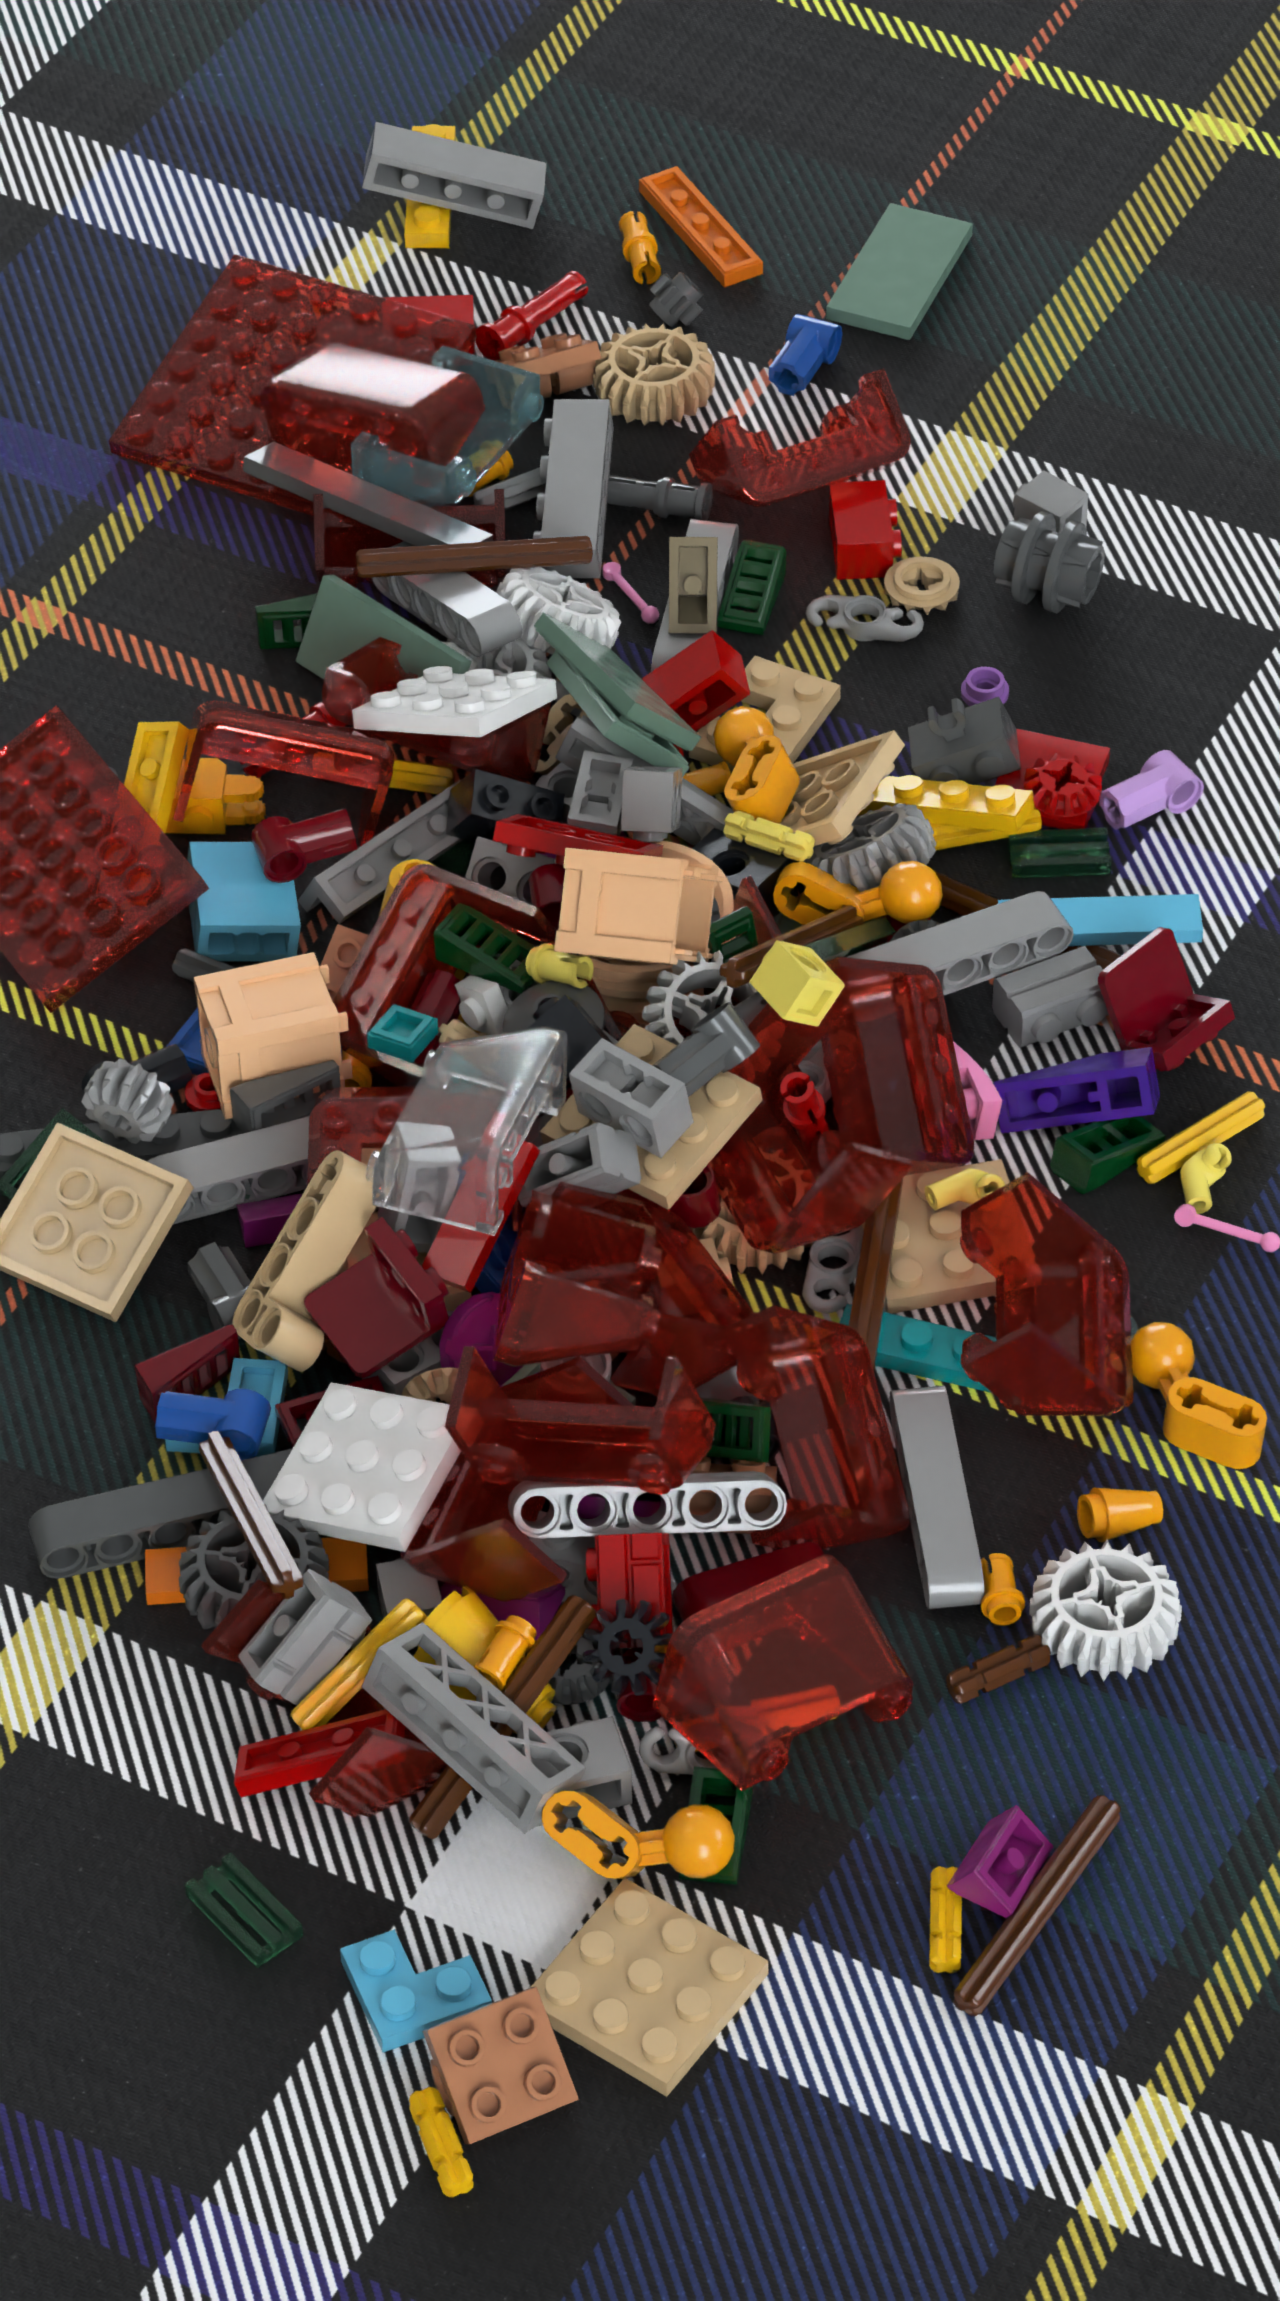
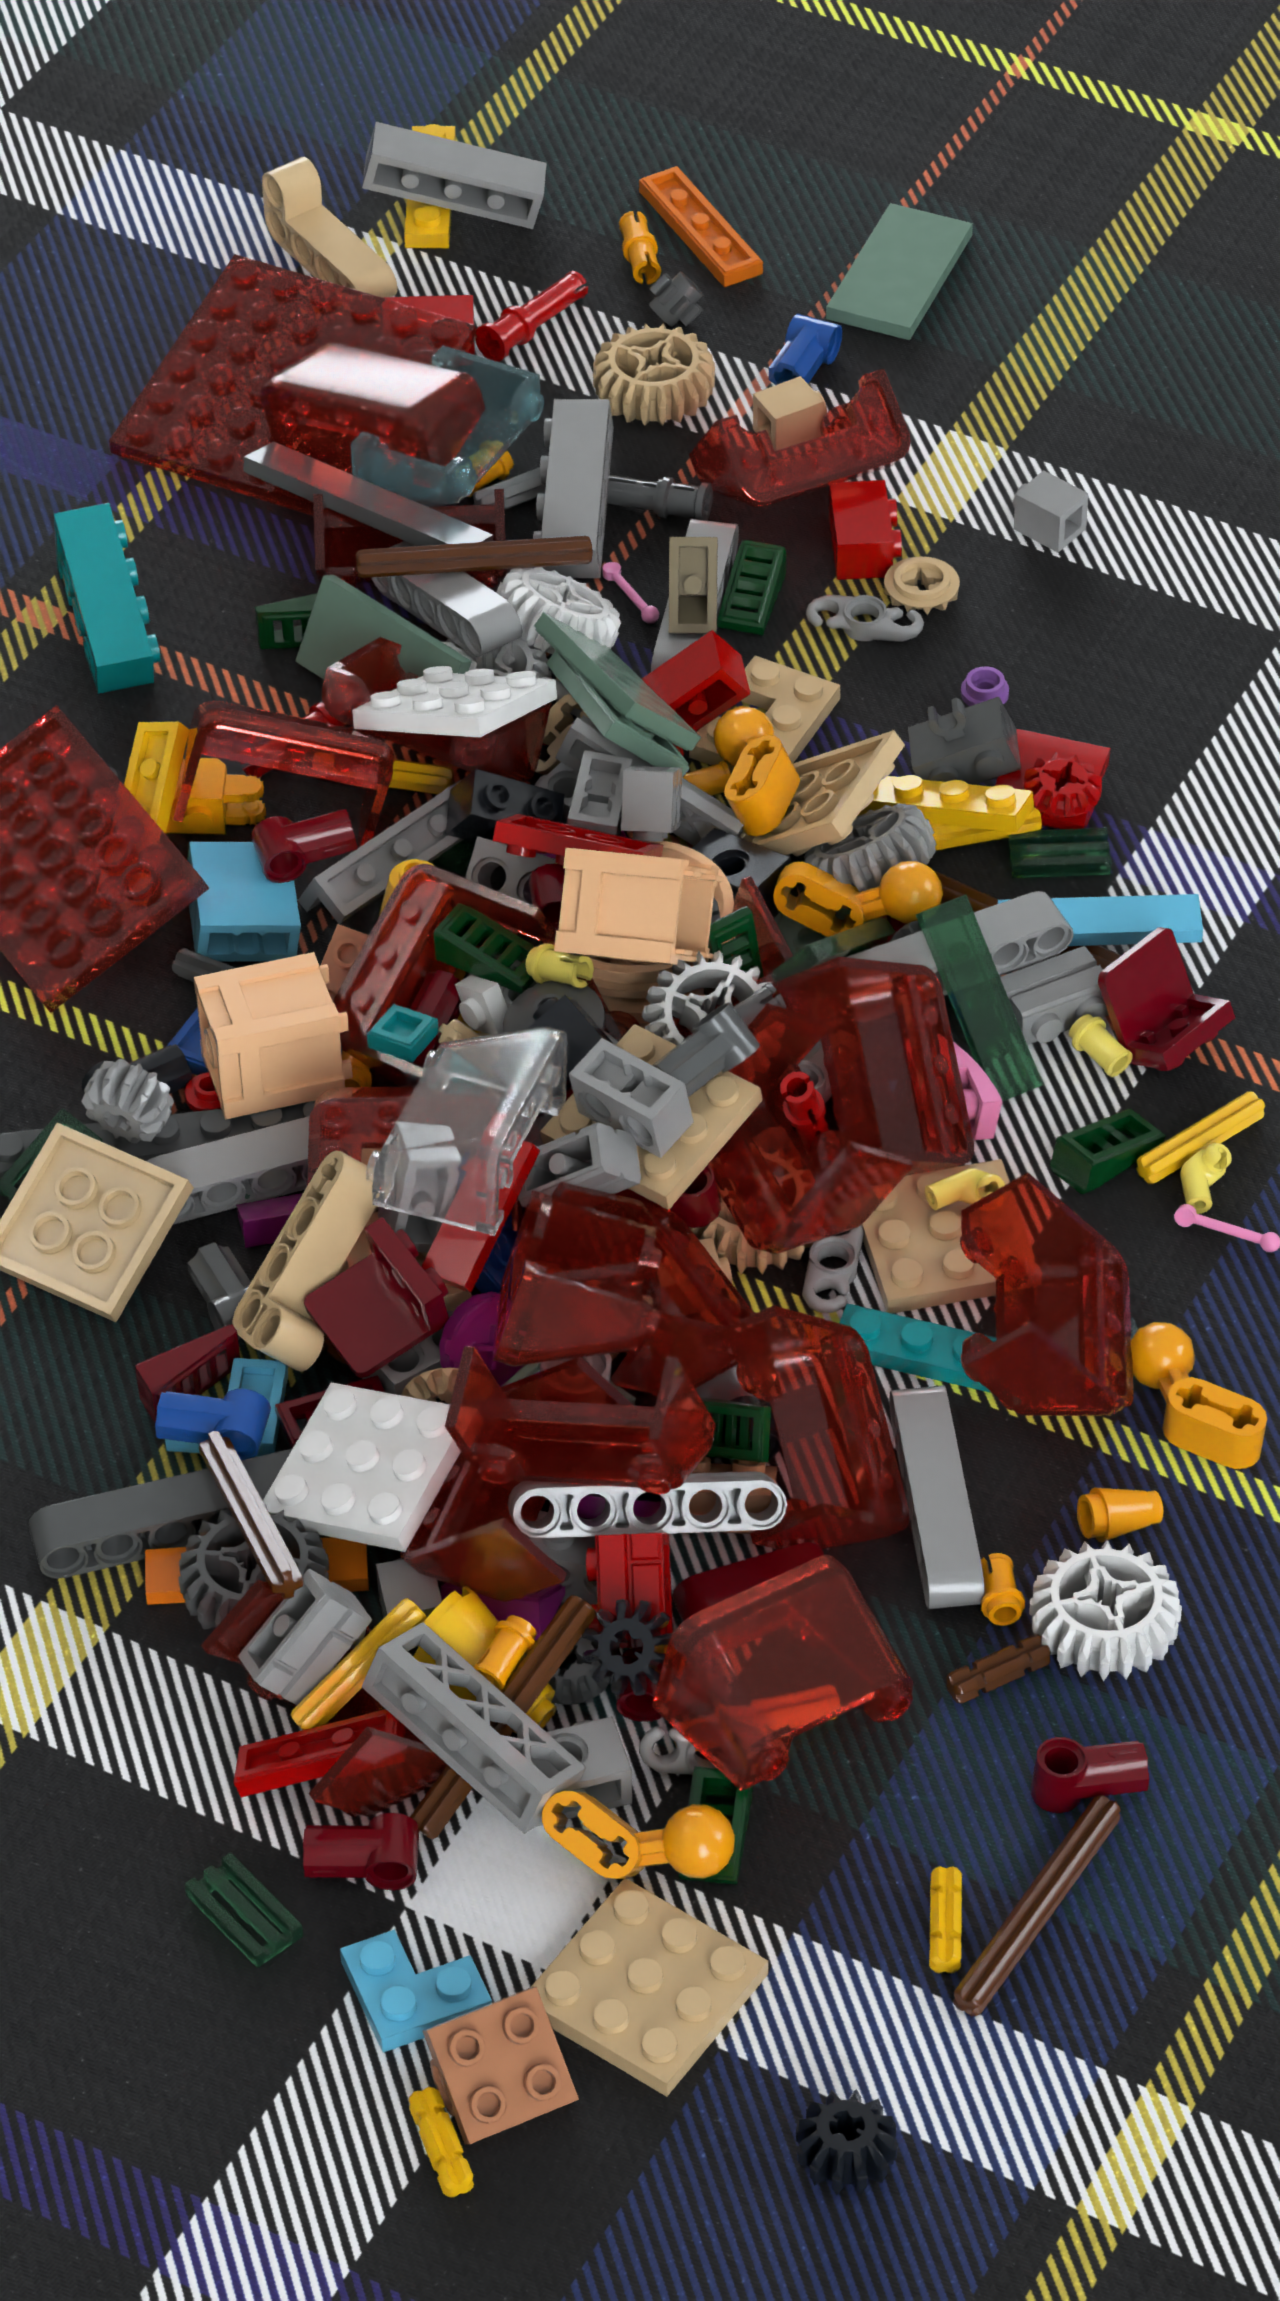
(104, 598): none -> teal wedge
(272, 1100): dark grey slope -> none
(318, 237): none -> tan beam
(379, 1852): none -> dark red piece
(562, 362): nougat plate -> none
(743, 966): reddish brown axle -> none
(769, 836): light yellow axle -> none
(789, 412): none -> tan brick
(797, 983): light yellow brick -> none
(846, 2142): none -> black gear
(874, 1271): reddish brown axle -> none
(979, 997): none -> clear green tile
(1002, 1862): magenta slope -> none
(1058, 564): dark grey piece -> none
(1071, 1772): none -> dark red piece
(1080, 1091): dark purple slope -> none
(1090, 1036): none -> light yellow pin
(1159, 785): lavender piece -> none

